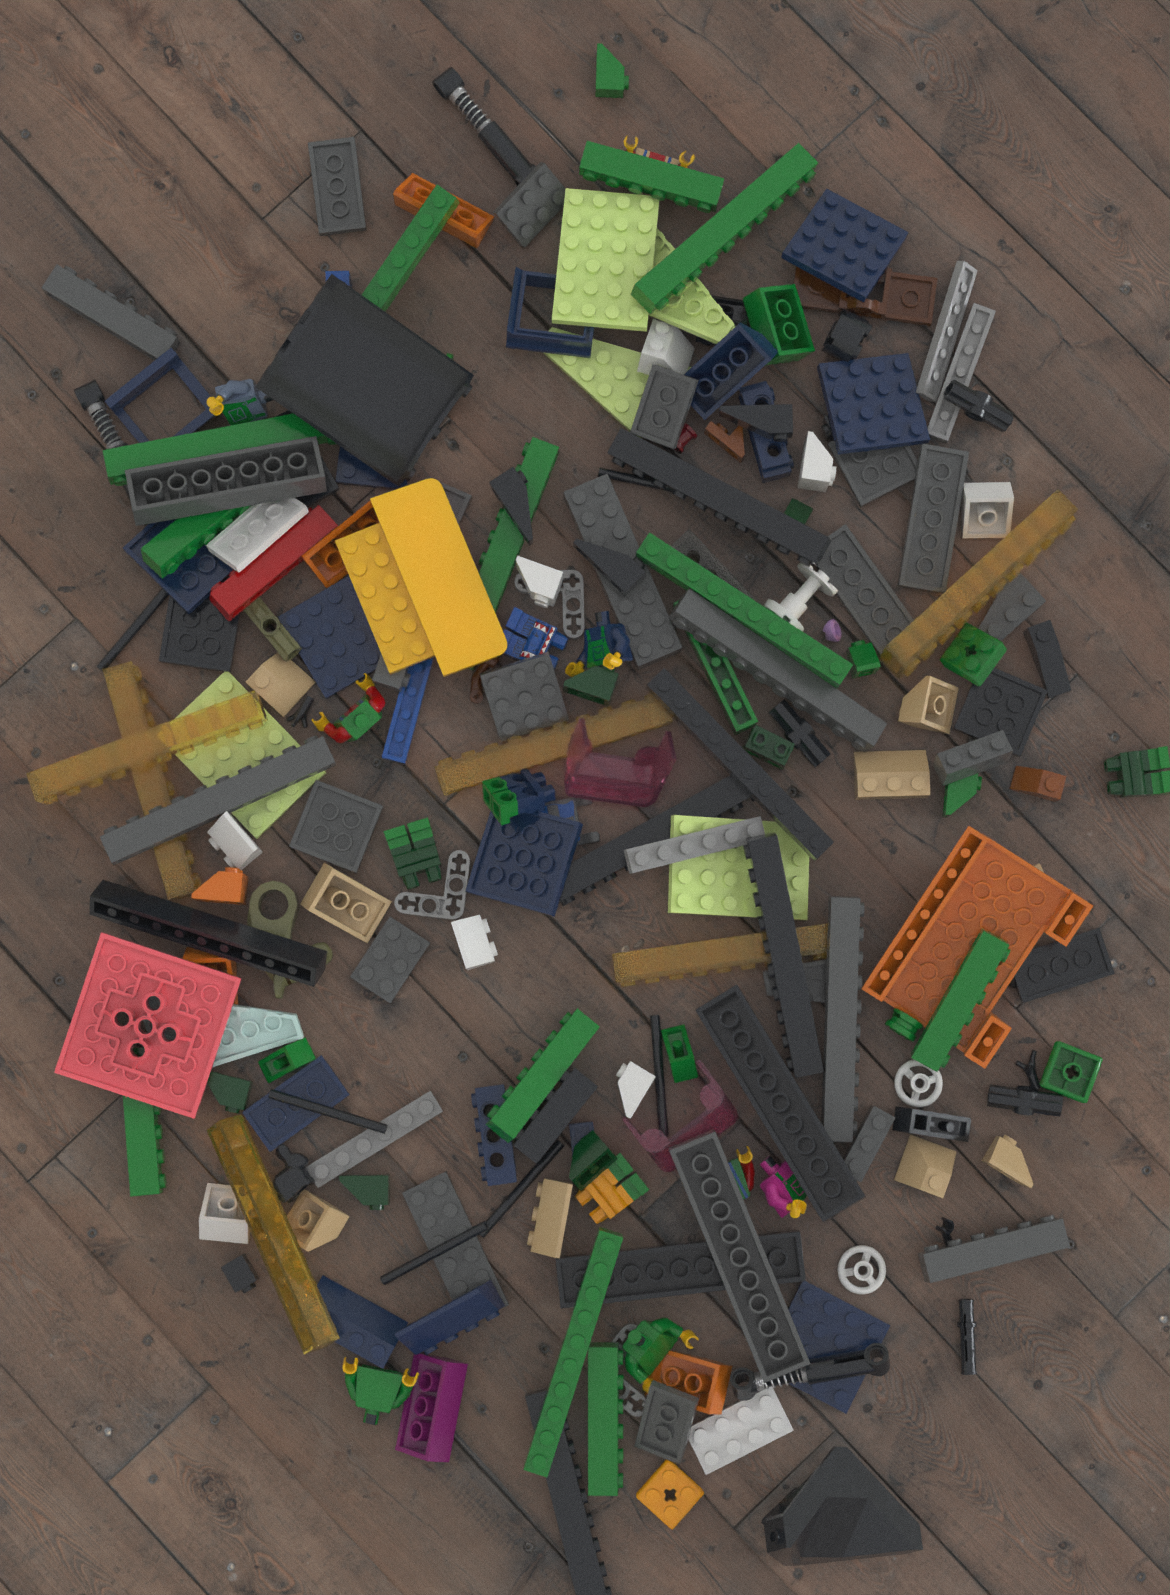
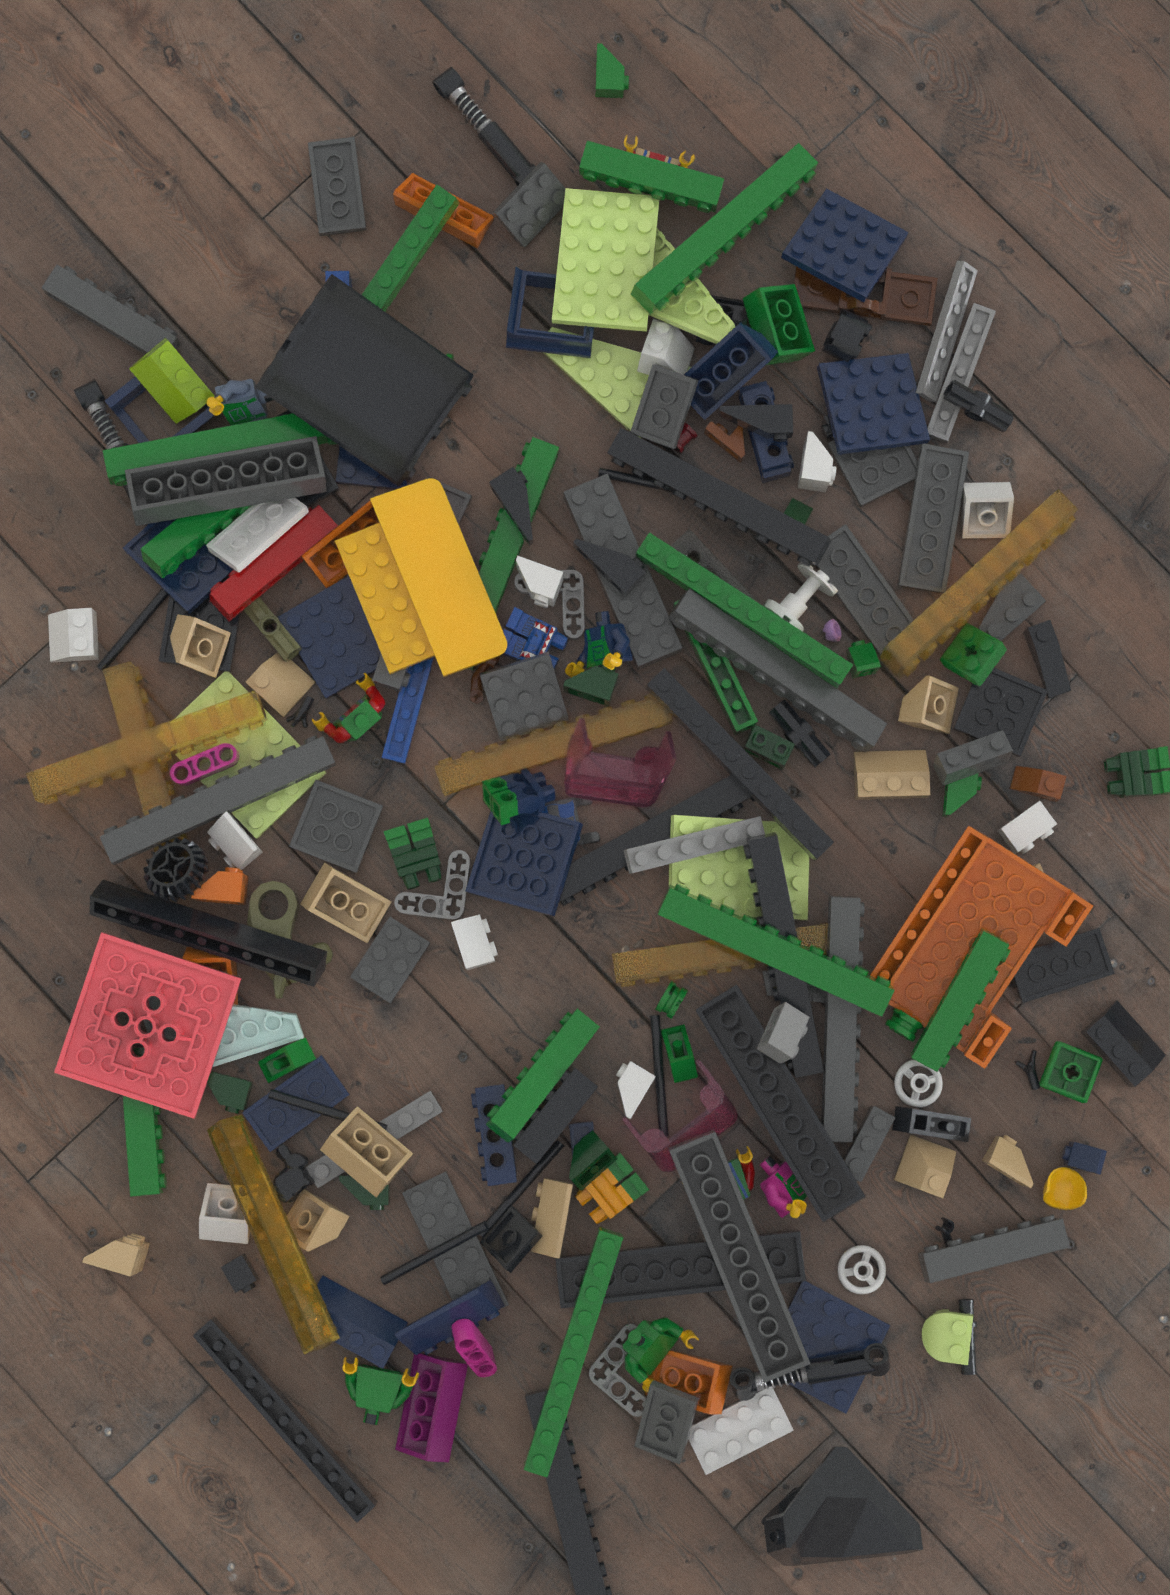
(73, 635): none -> white slope
(122, 1255): none -> tan slope
(171, 381): none -> lime slope
(171, 866): none -> black gear
(192, 764): none -> dark pink beam
(198, 644): none -> tan slope
(285, 1419): none -> black brick
(366, 1151): none -> tan slope
(474, 1348): none -> dark pink beam
(511, 1239): none -> black tile
(603, 1419): green brick -> none
(669, 1477): light orange brick -> none
(671, 999): none -> green wheel
(776, 950): none -> green brick
(783, 1033): none -> light grey brick
(948, 1336): none -> yellowish green slope
(1025, 1100): black piece -> none
(1027, 827): none -> white brick
(1065, 1189): none -> yellow helmet
(1084, 1157): none -> dark blue slope
(1124, 1044): none -> black slope

